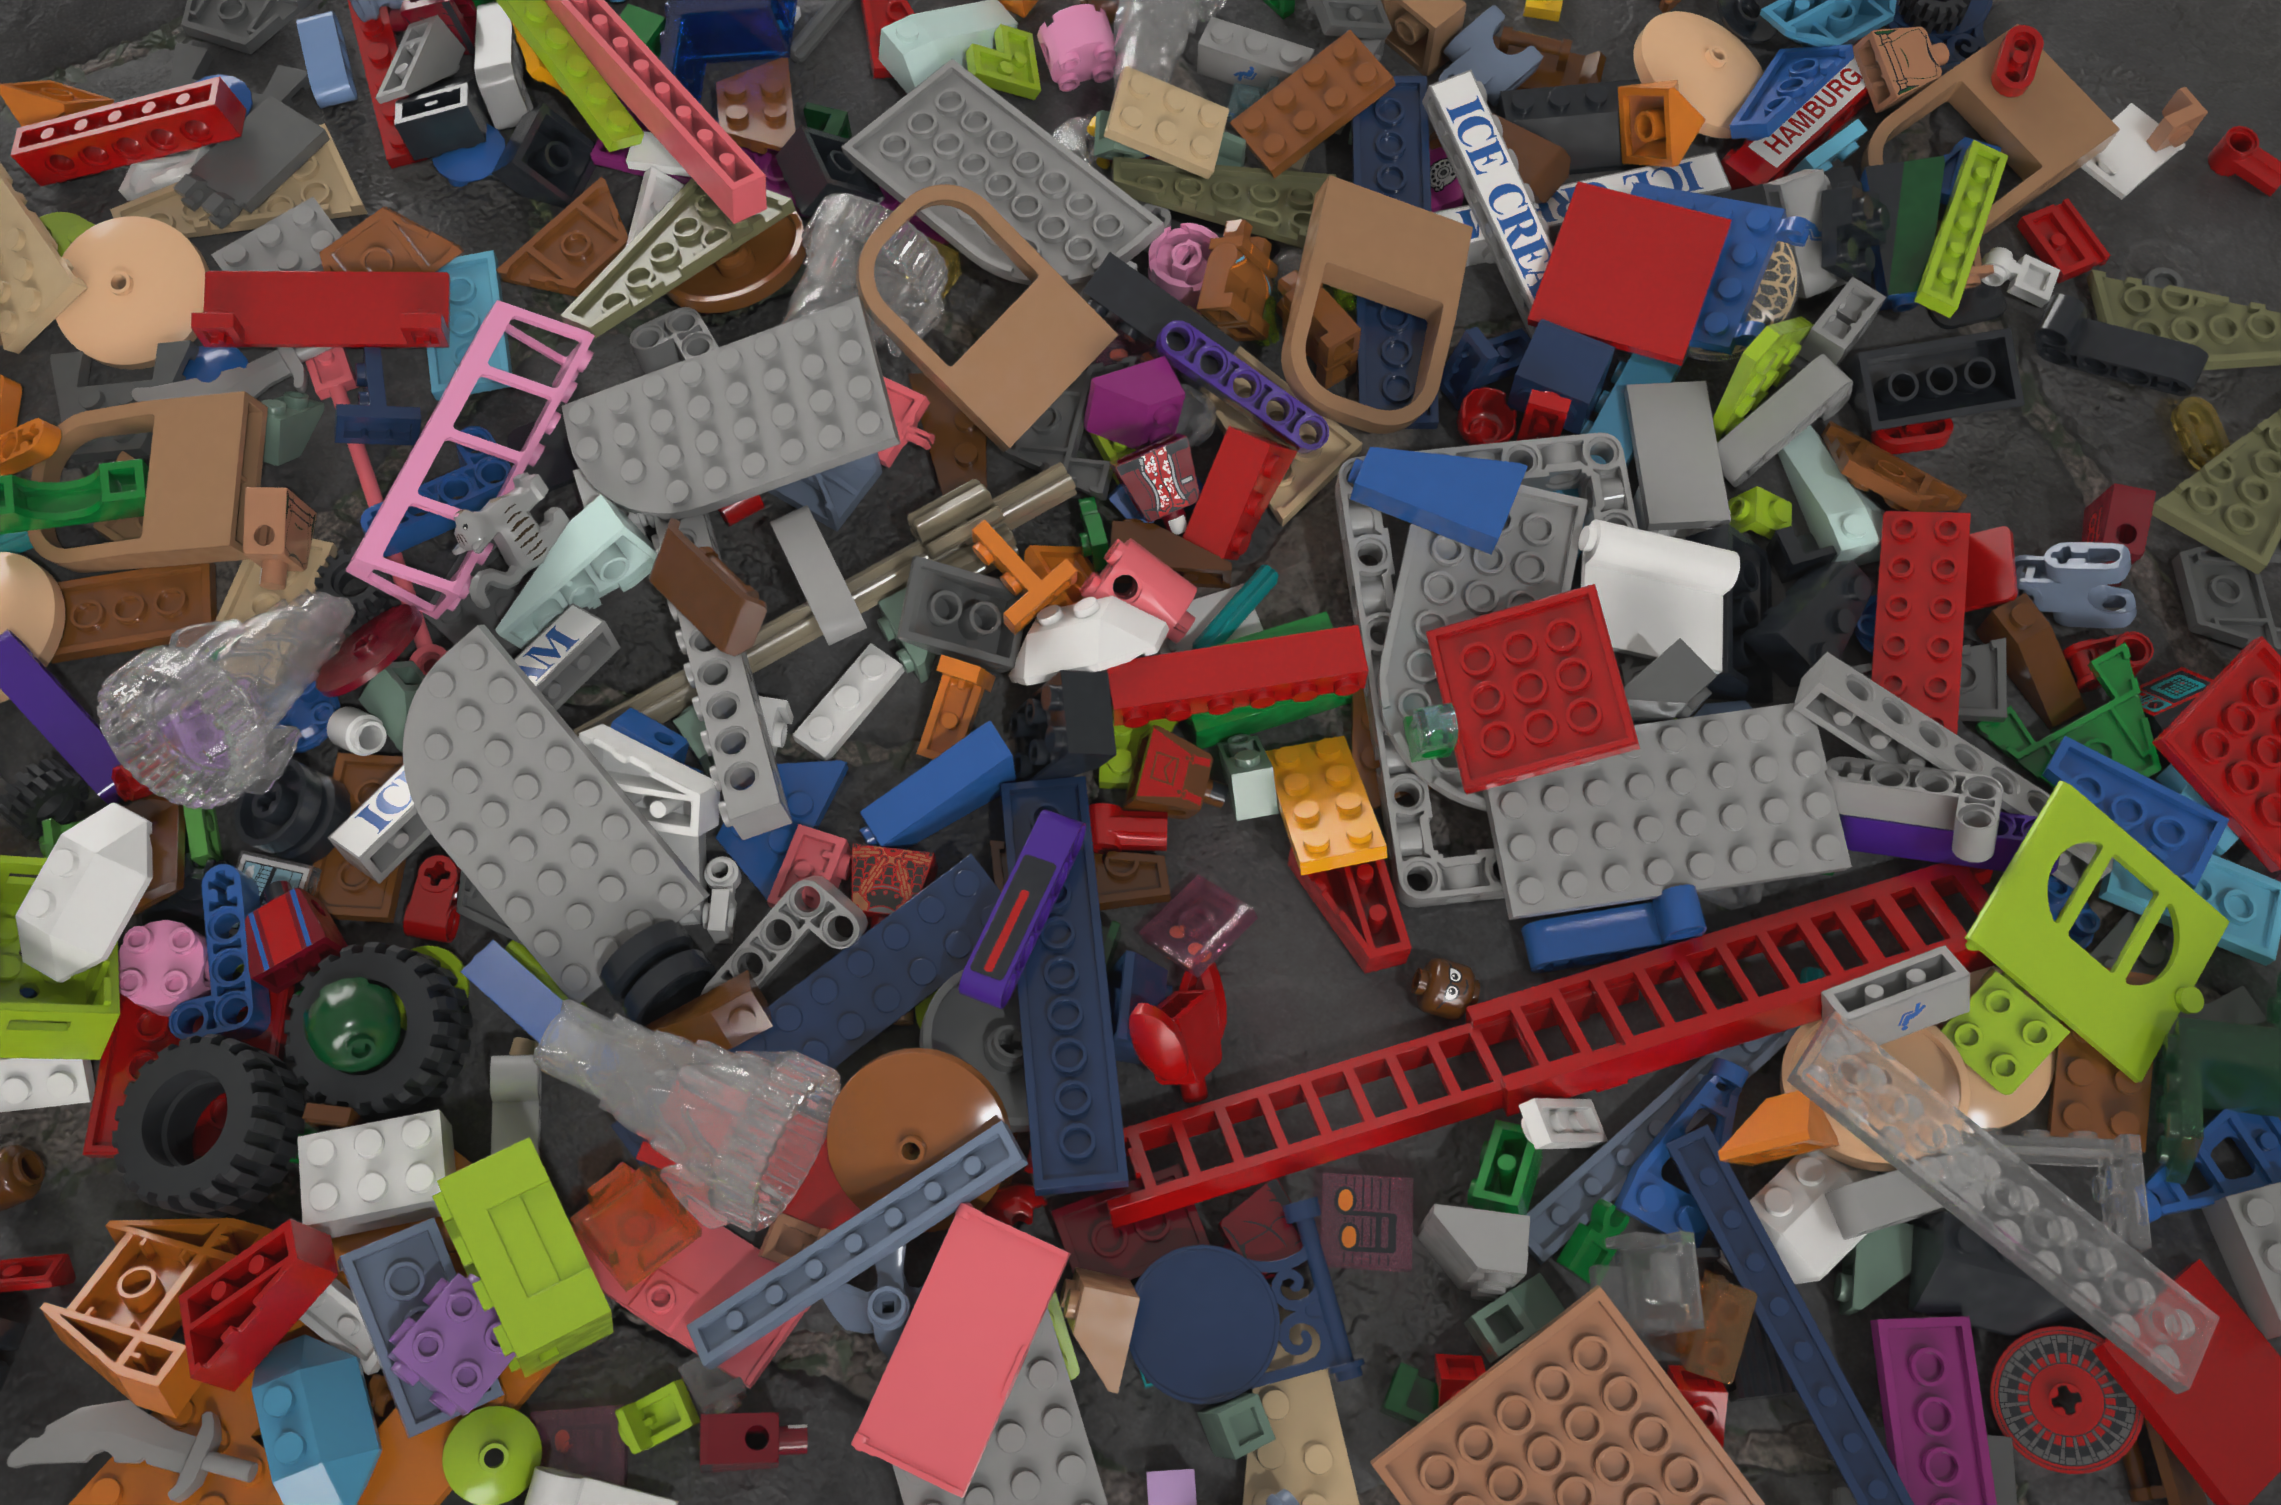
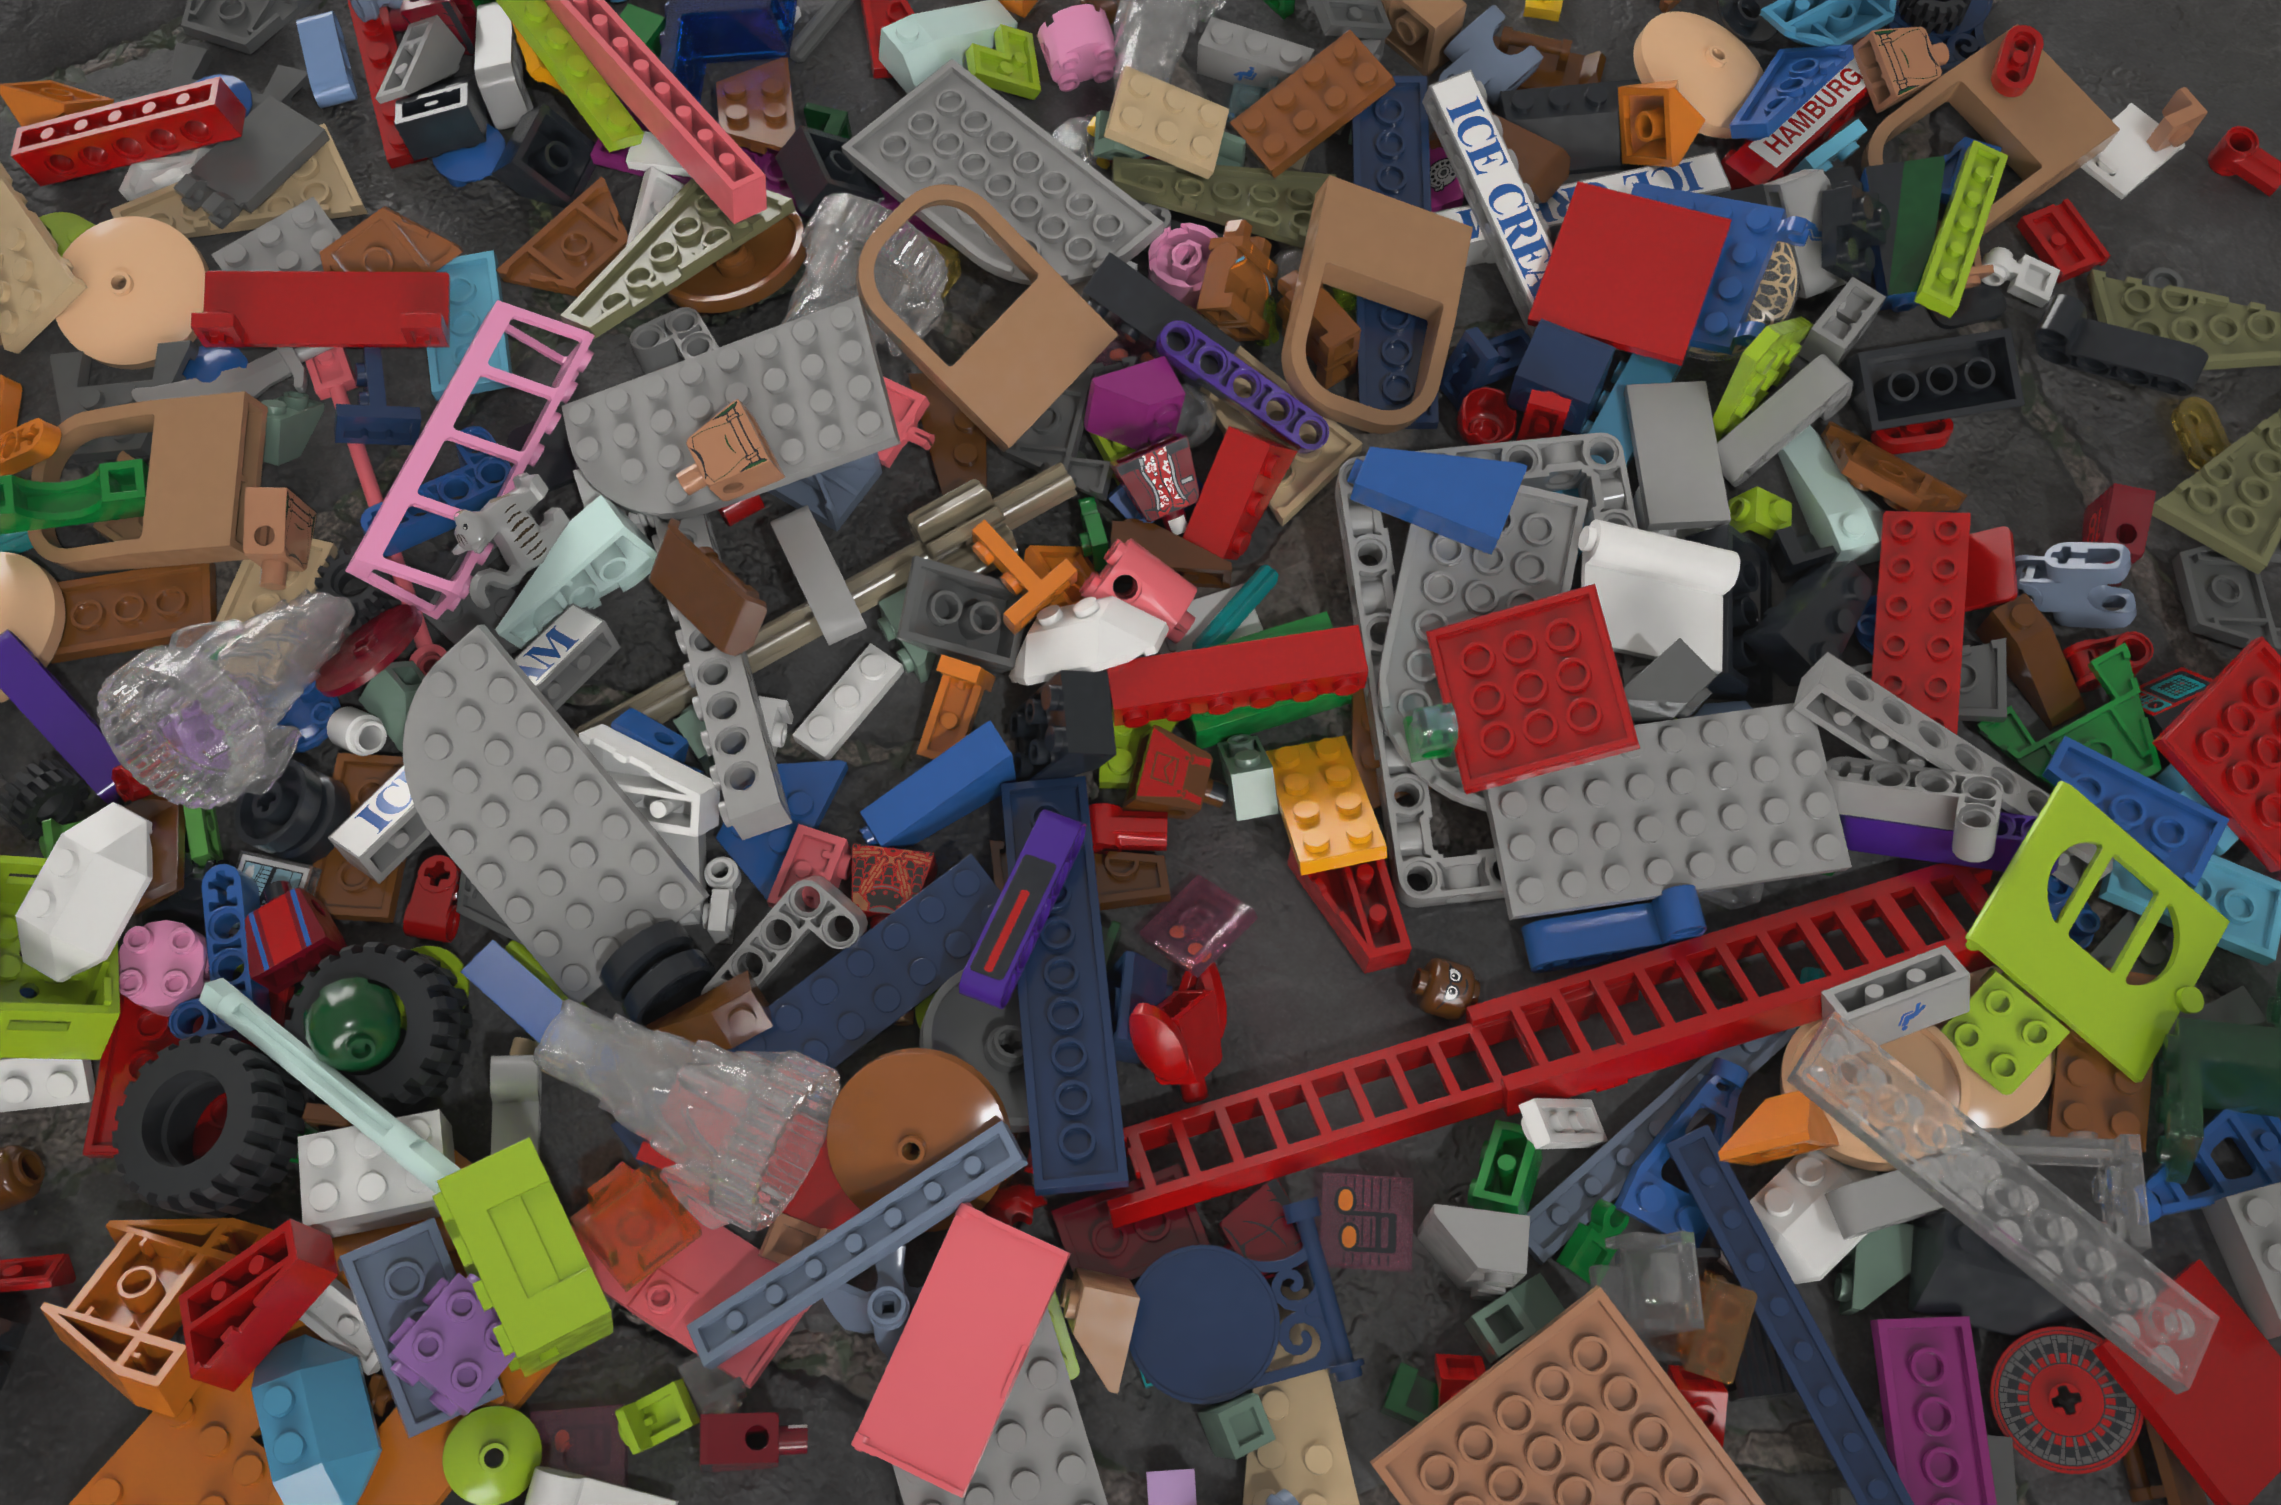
(131, 1438): light grey sword -> none
(328, 1084): none -> light aqua piece
(730, 456): none -> nougat torso

